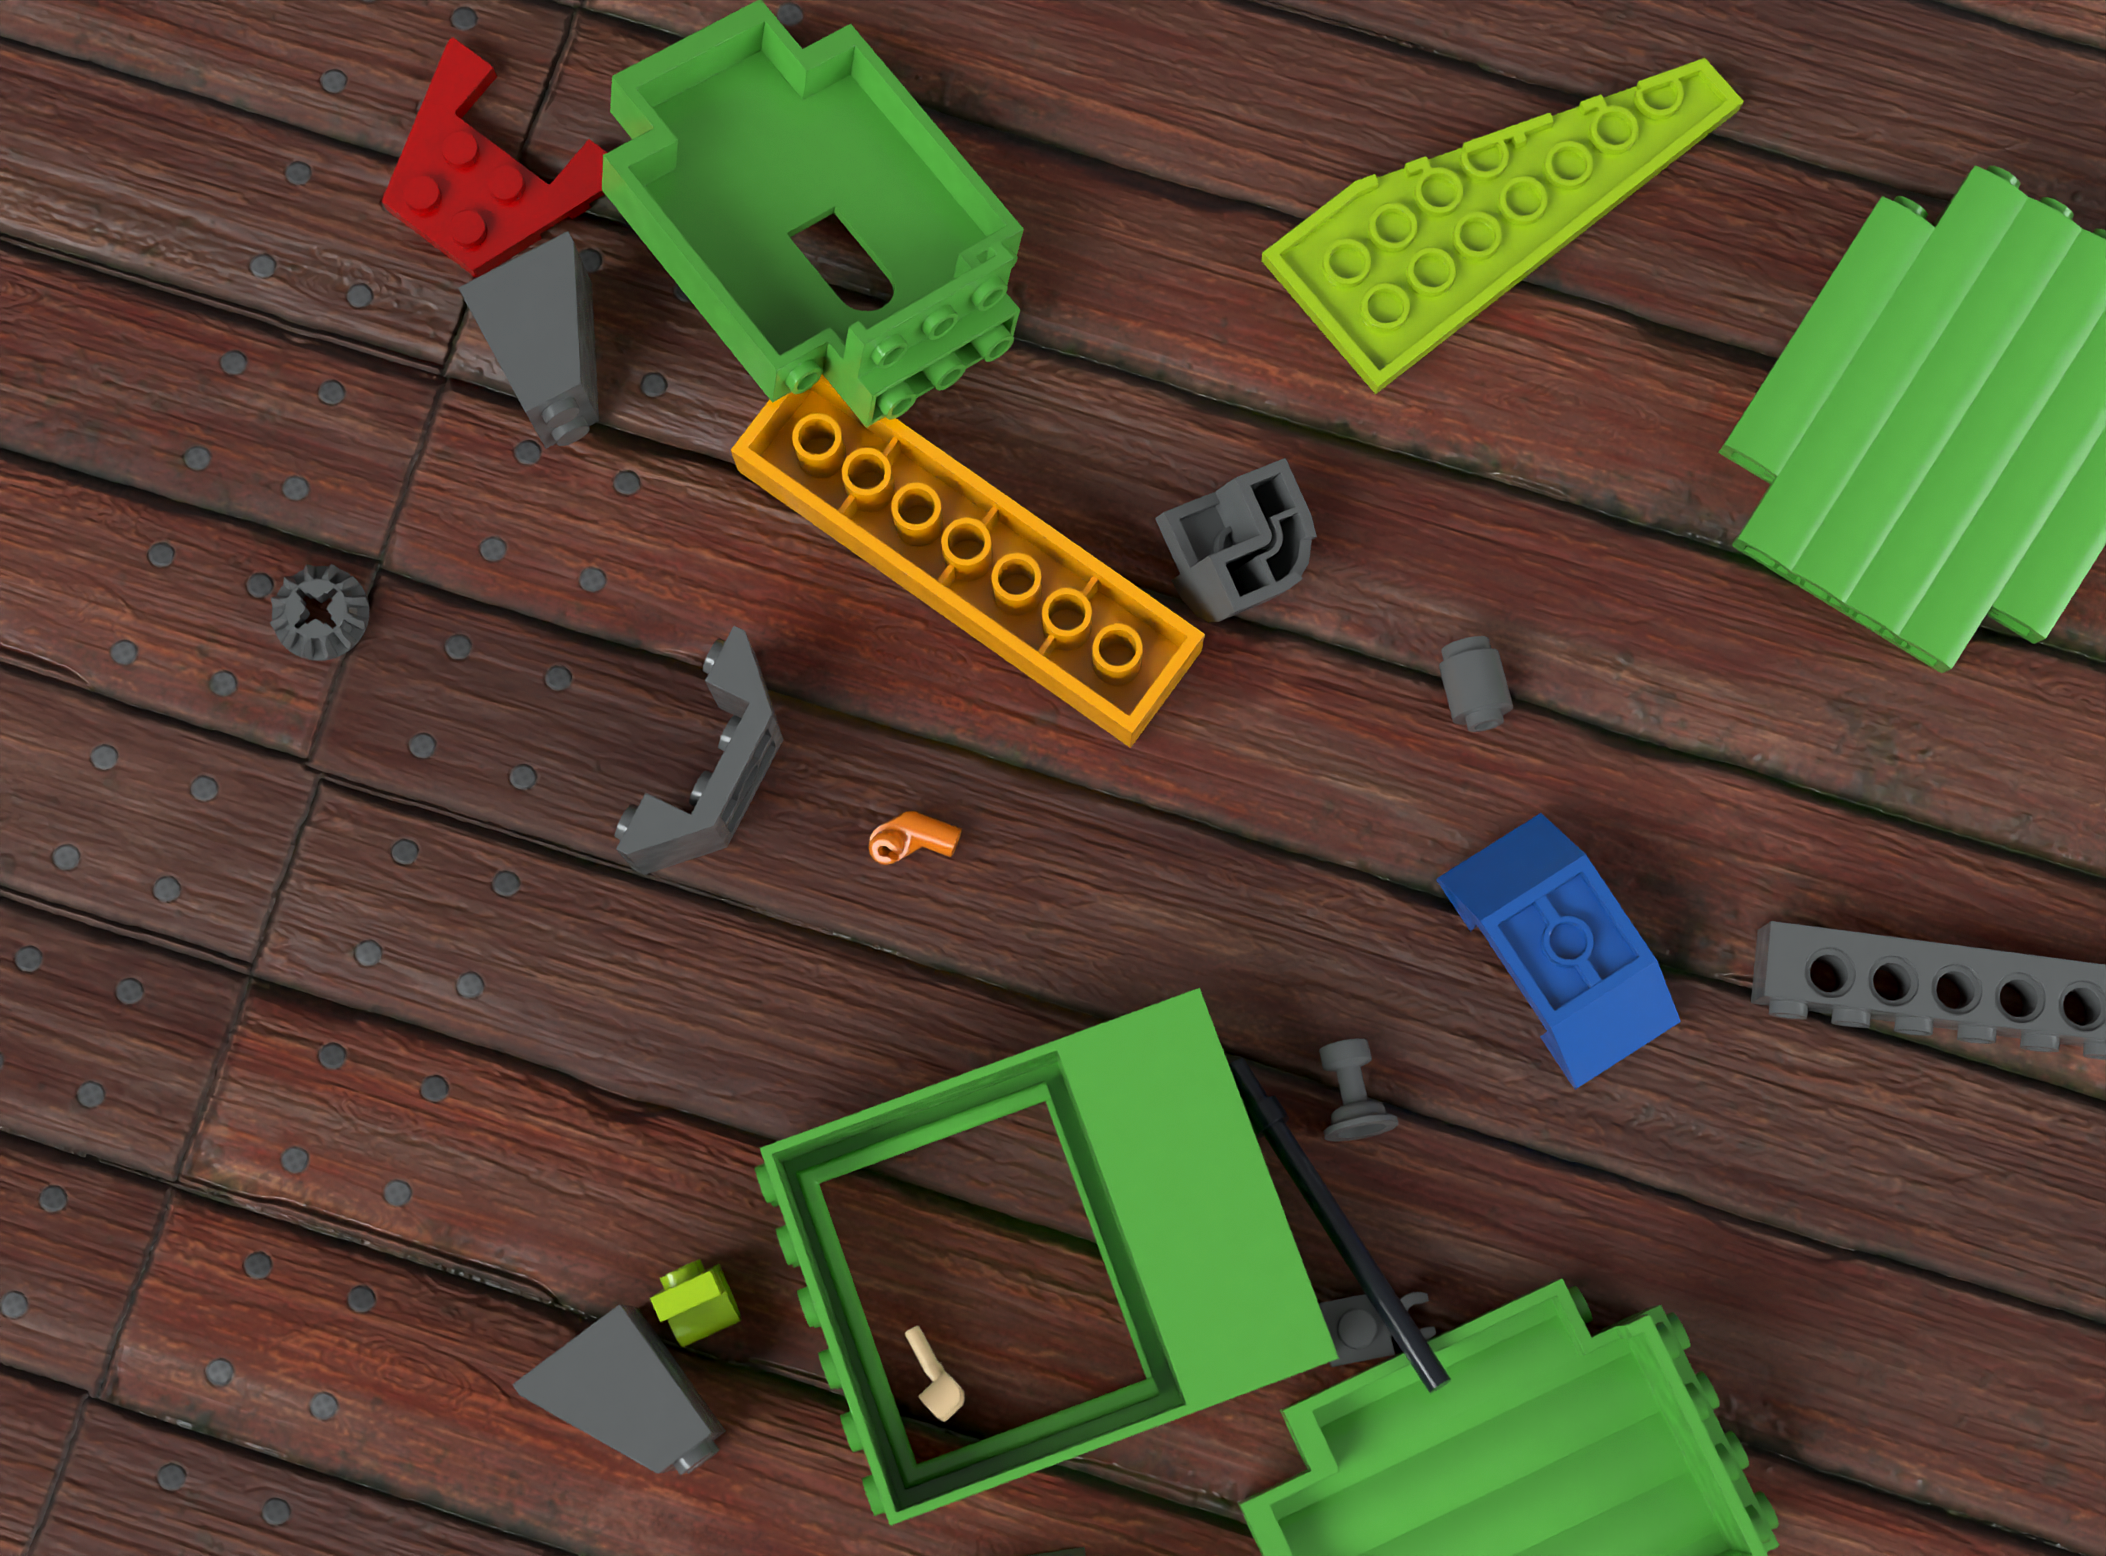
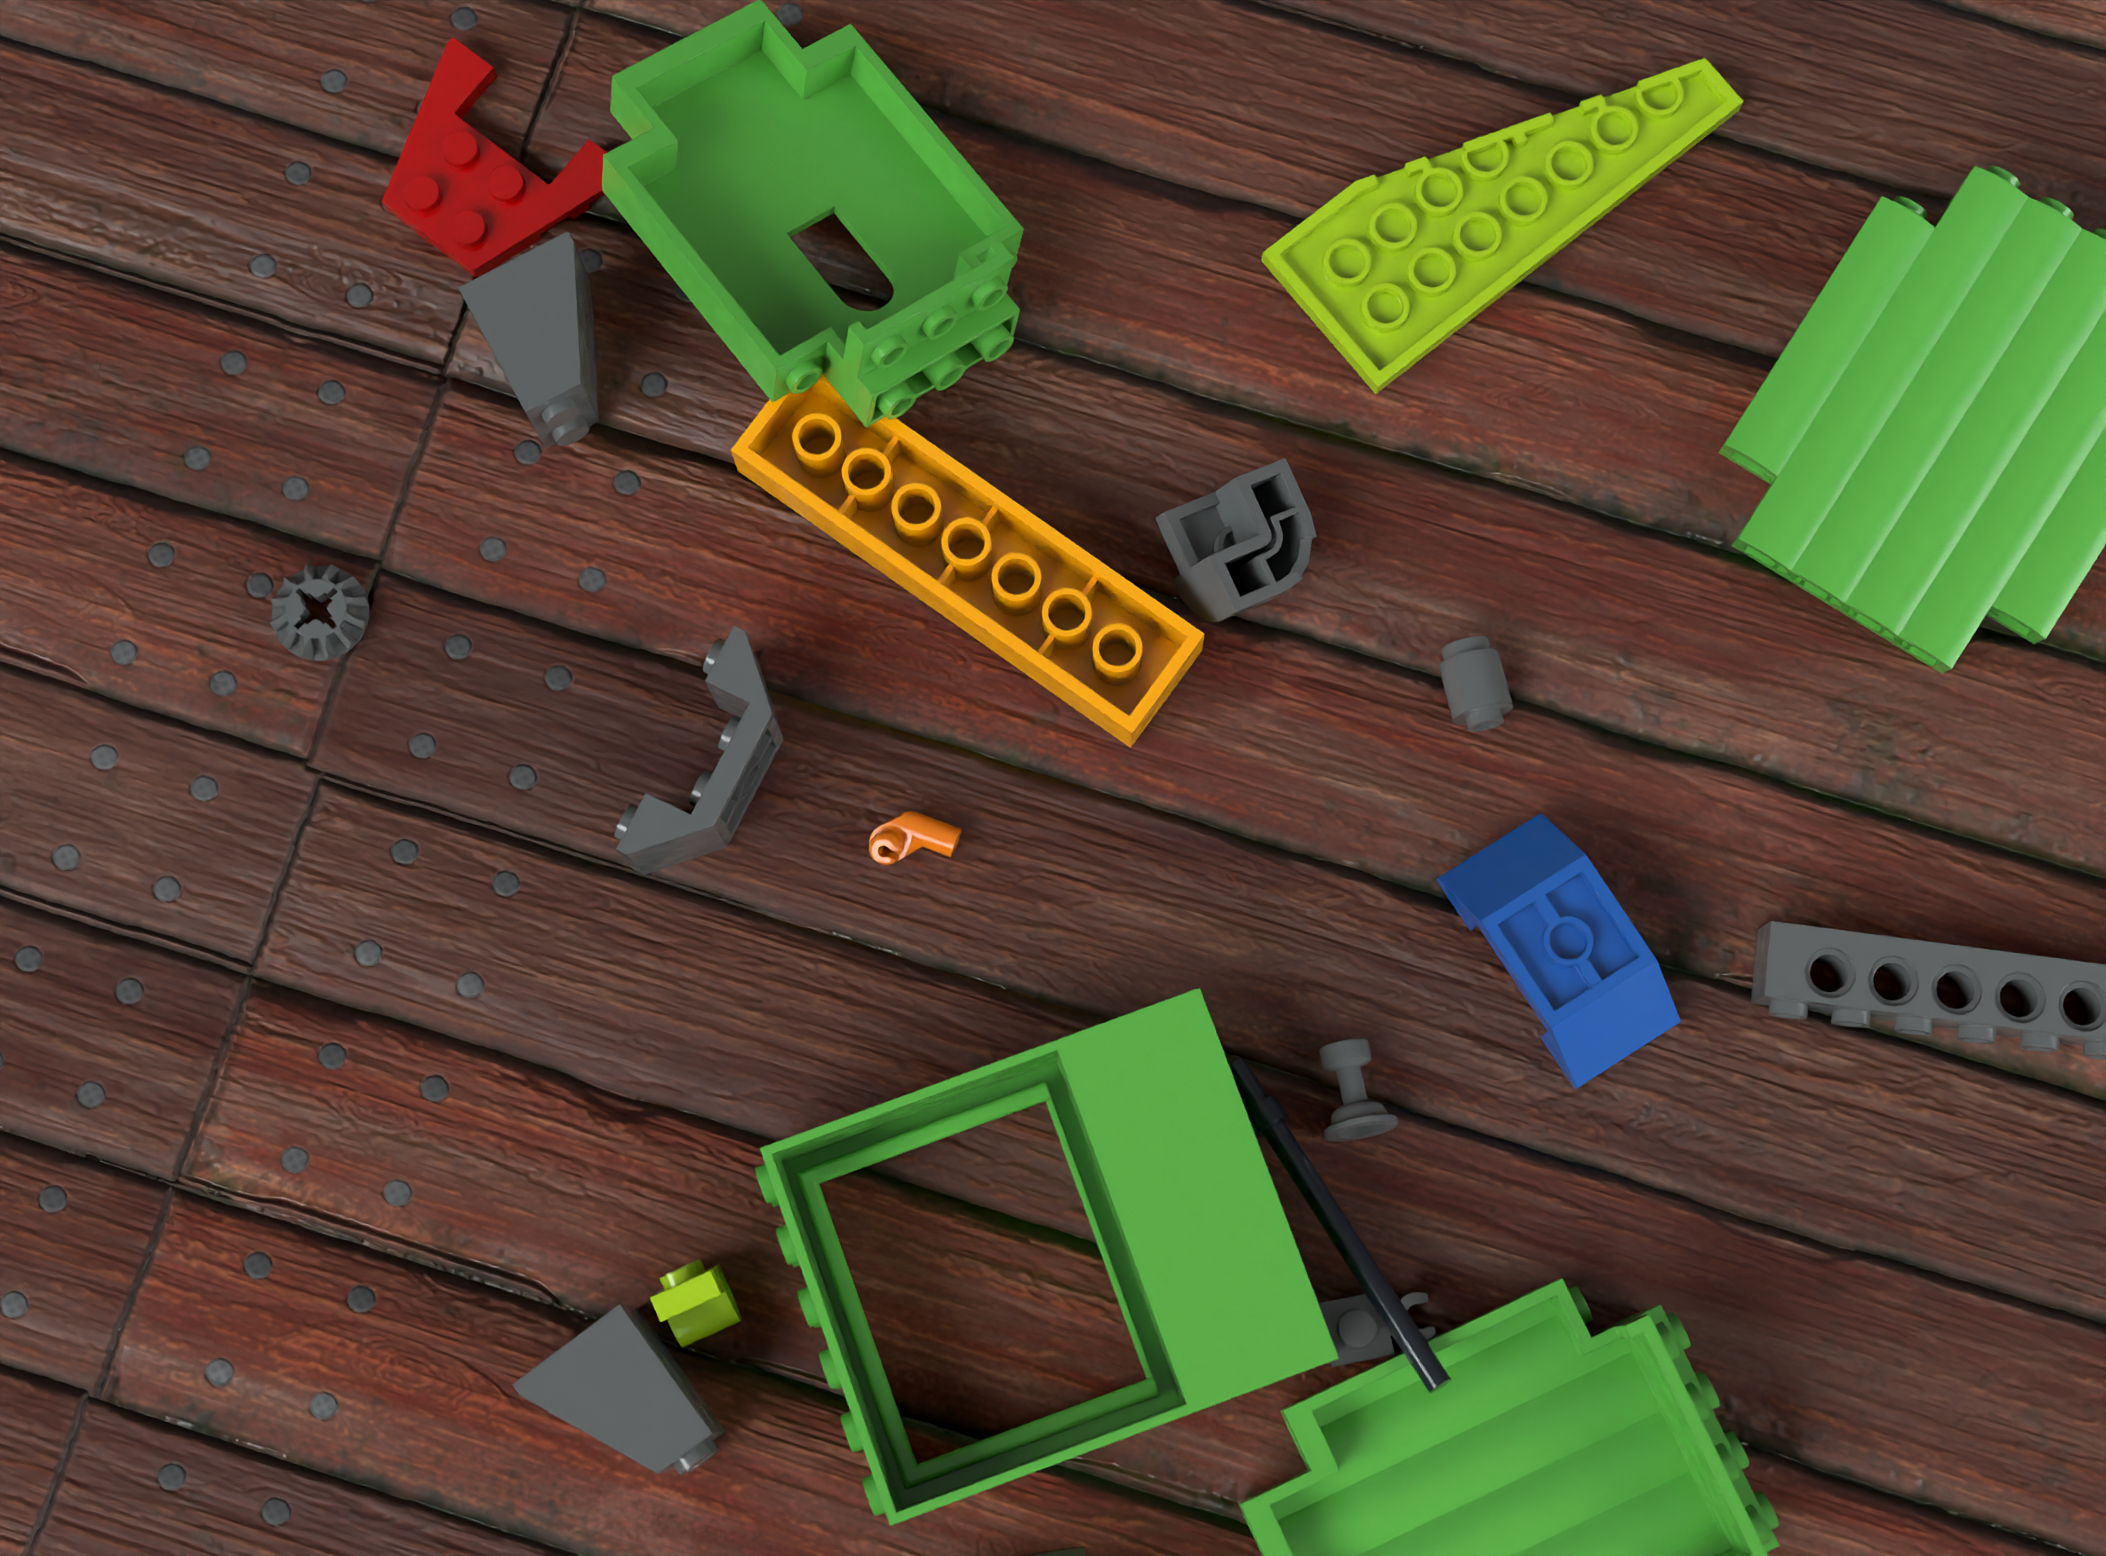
(944, 1394): tan hand -> none

